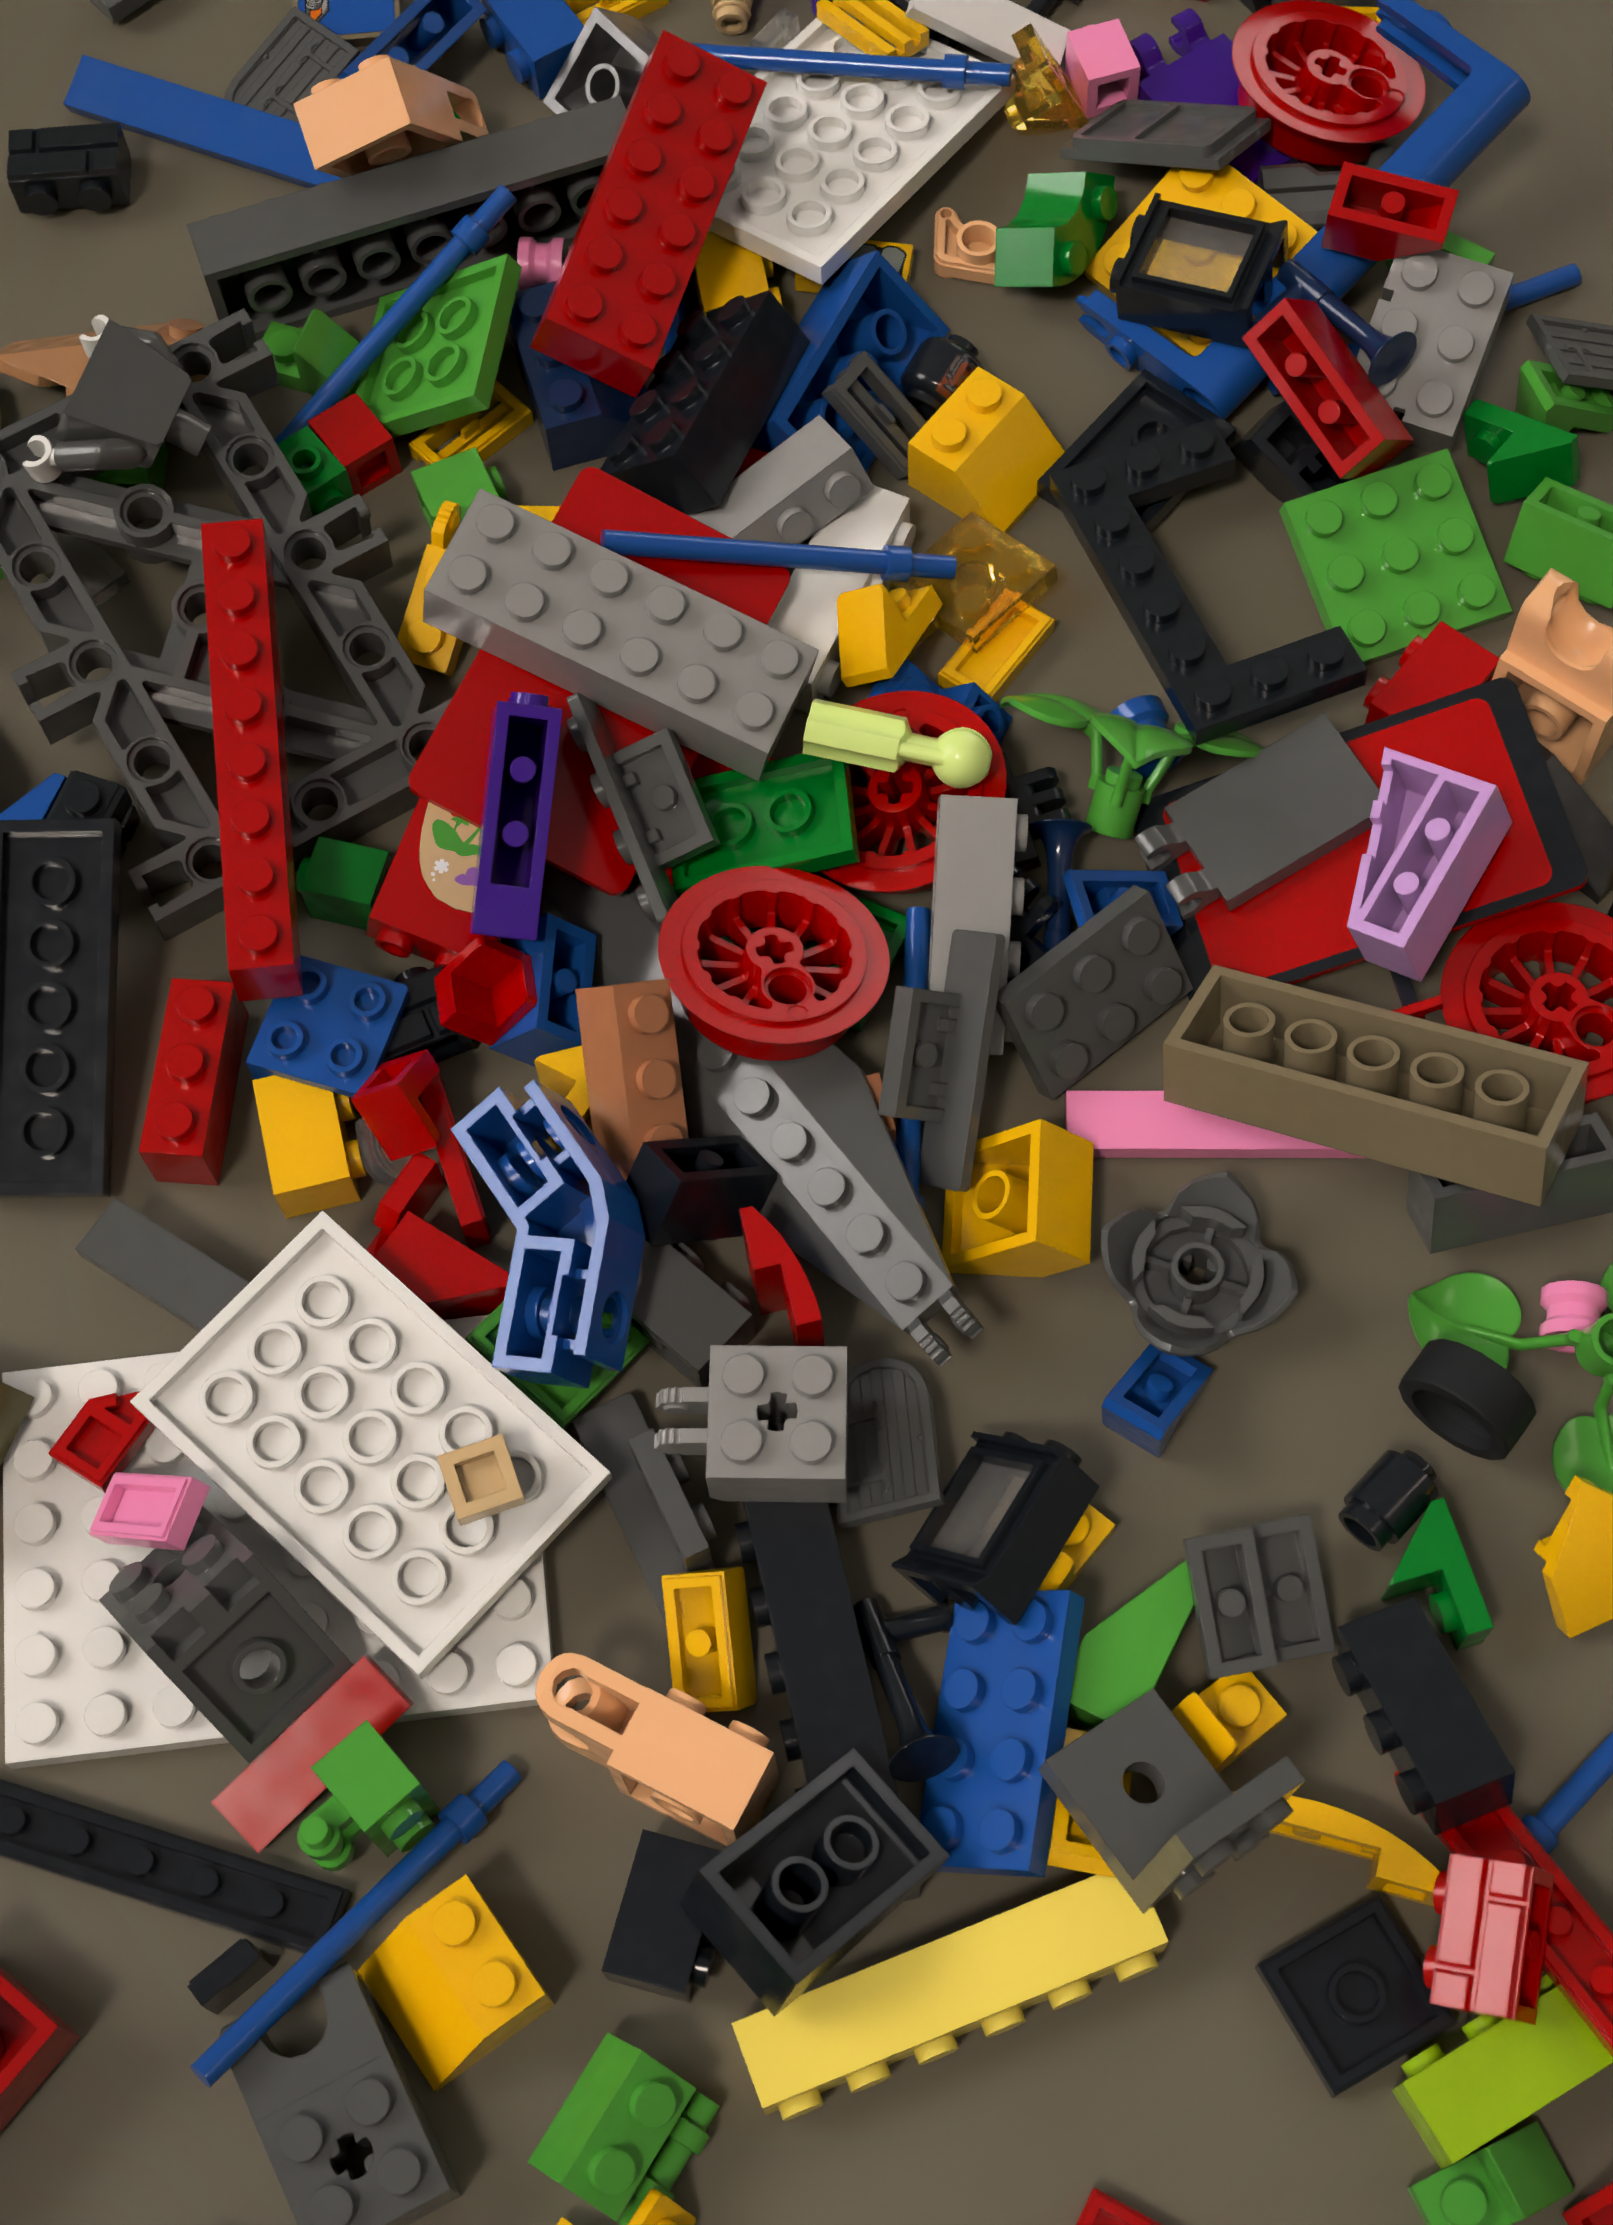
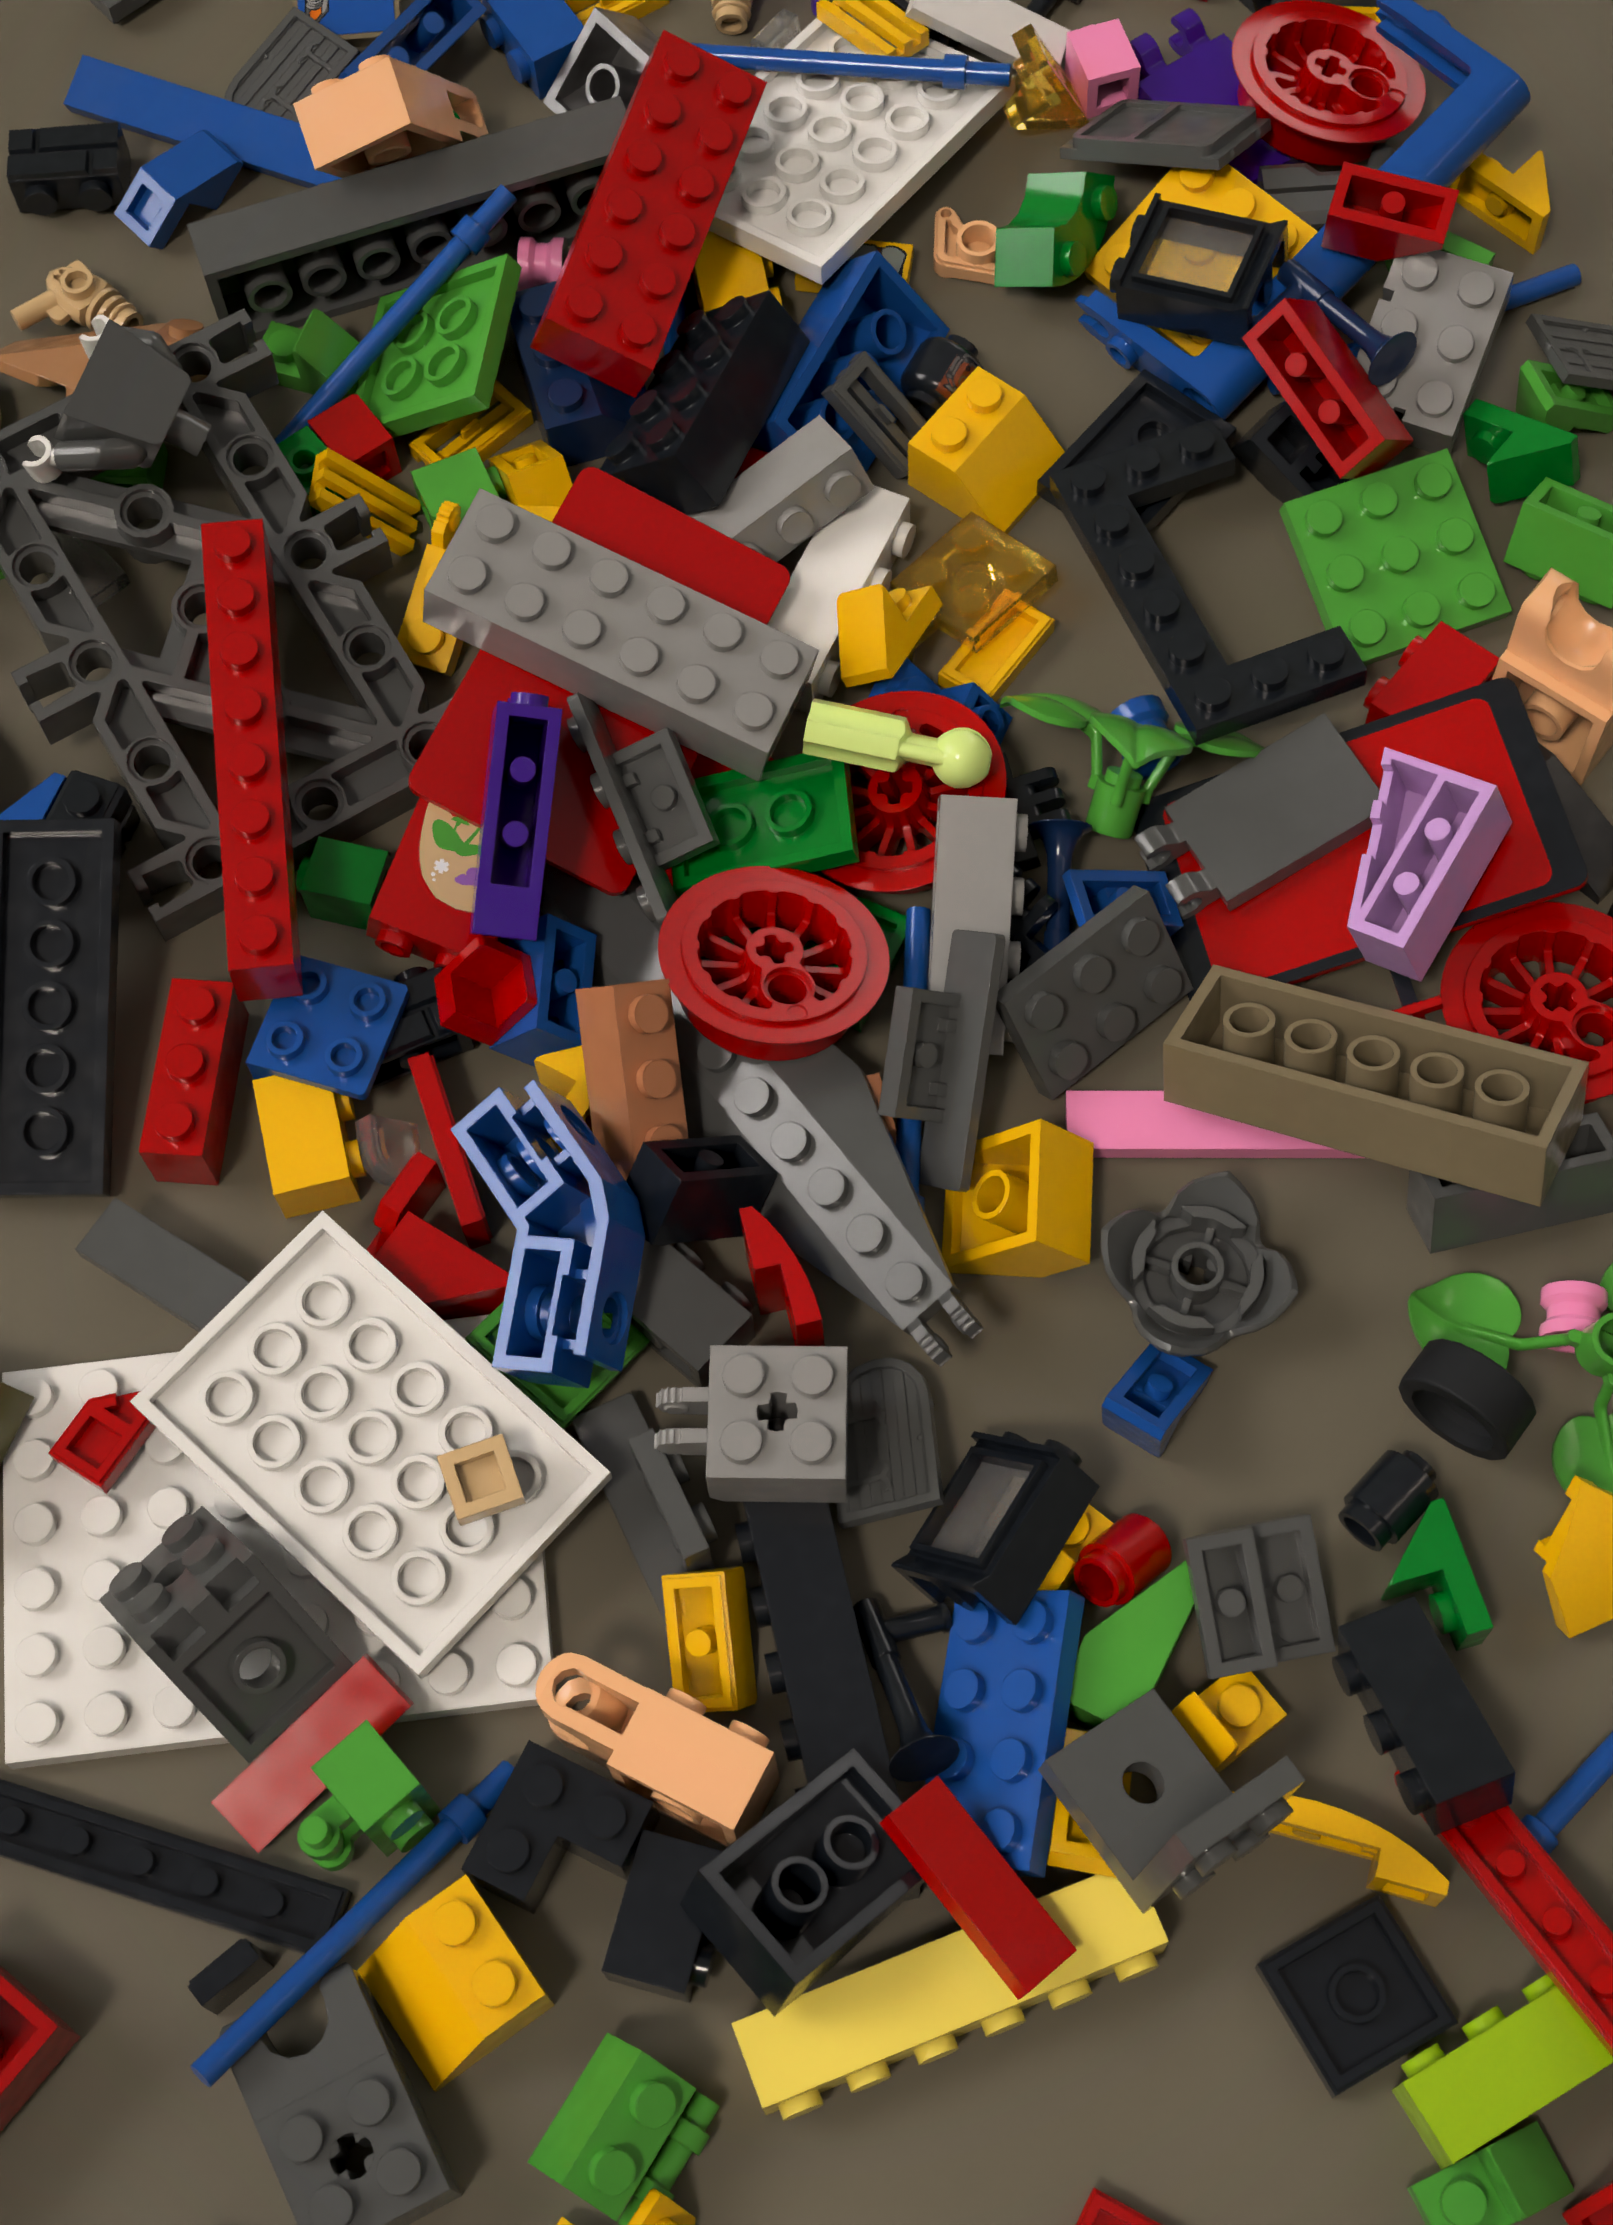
(77, 296): none -> tan piece
(149, 1510): bright pink tile -> none
(188, 173): none -> blue slope
(381, 497): none -> yellow tile
(392, 1106): red panel -> none
(533, 475): none -> yellow slope
(553, 1810): none -> black brick
(892, 562): blue bar -> none
(978, 1887): none -> red tile
(1122, 1560): none -> red brick
(1489, 1938): brick -> none
(1508, 201): none -> yellow slope

